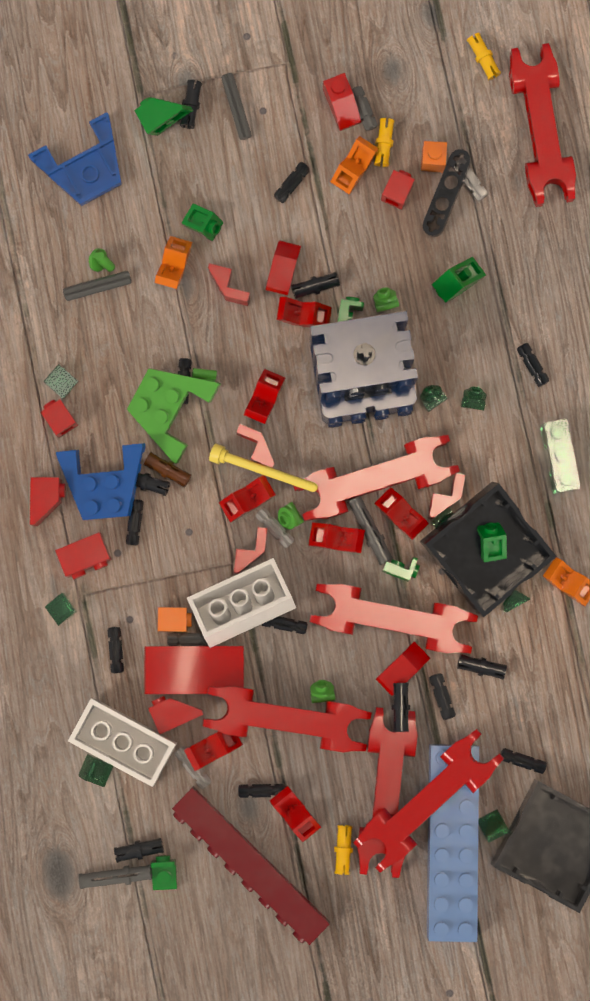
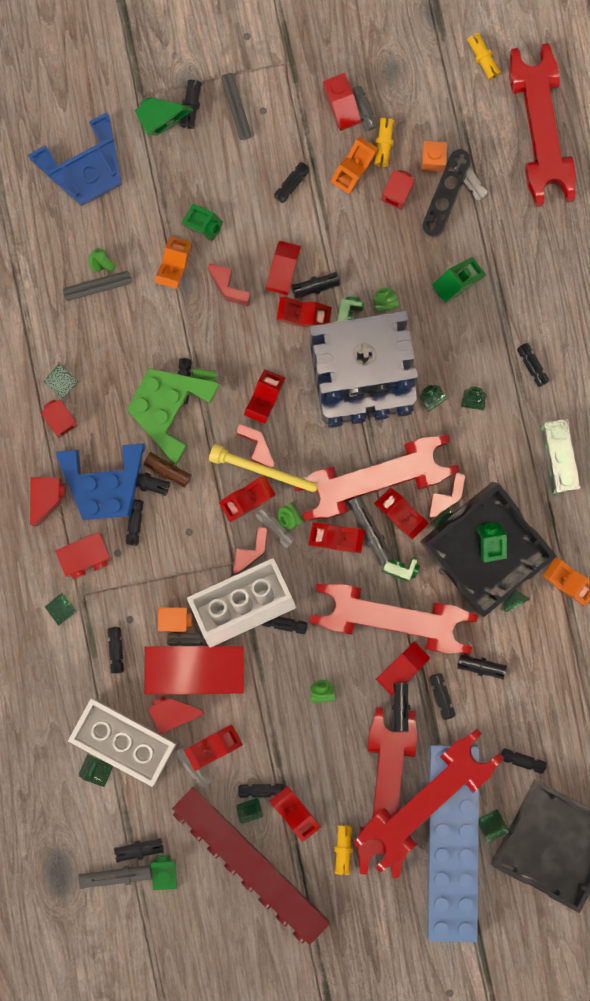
(245, 712): red piece -> none
(249, 810): none -> clear green slope

